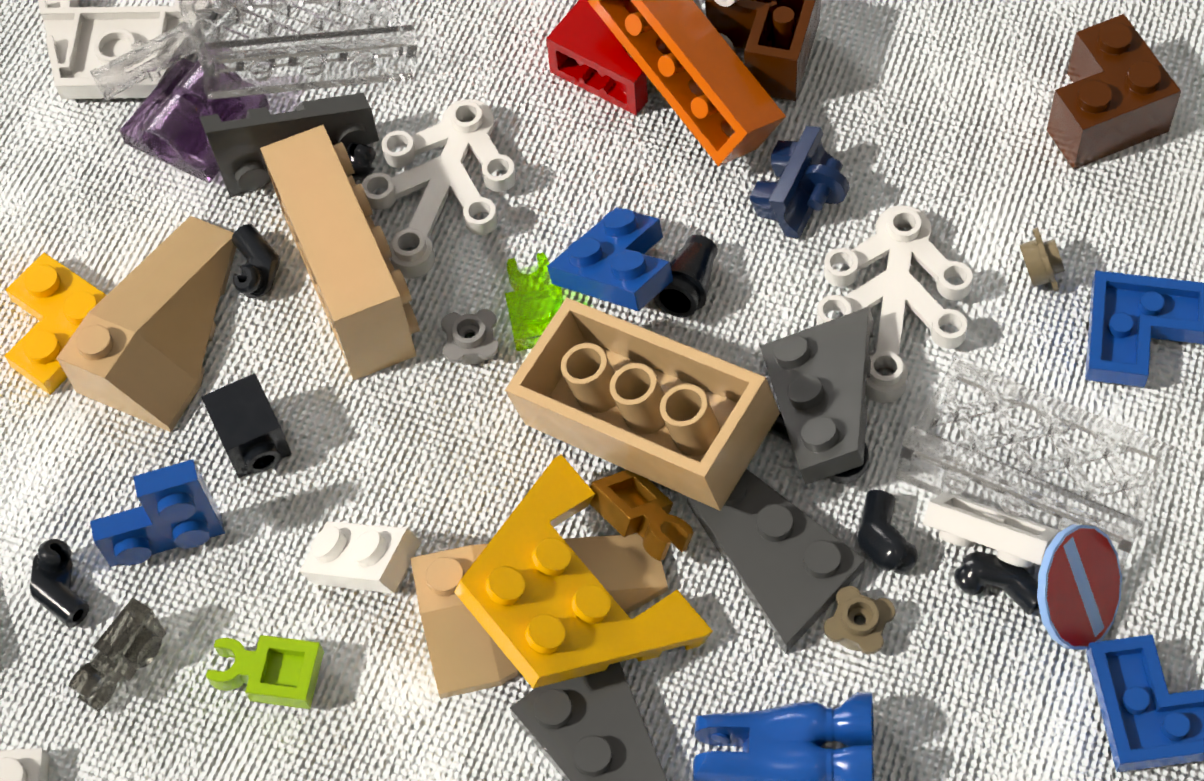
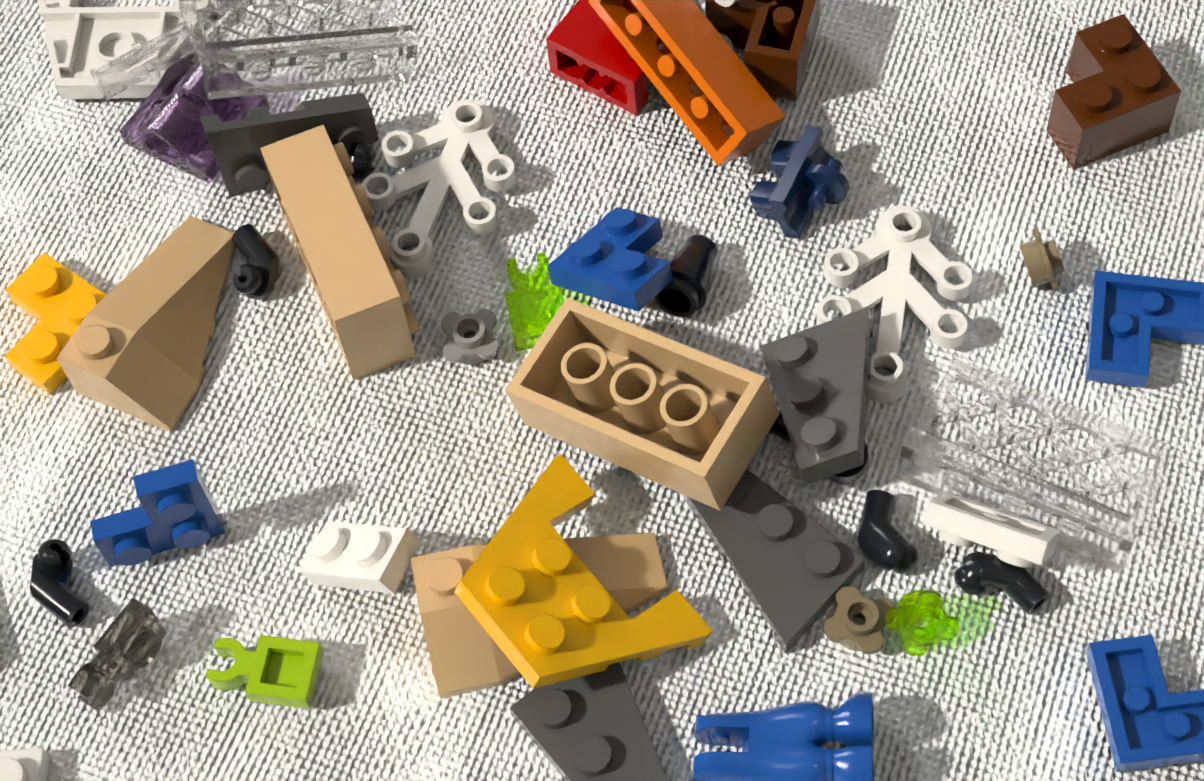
(247, 426): black brick -> none
(638, 506): pearl gold plate -> none
(919, 607): none -> clear neon green plate
(1079, 586): red piece -> none

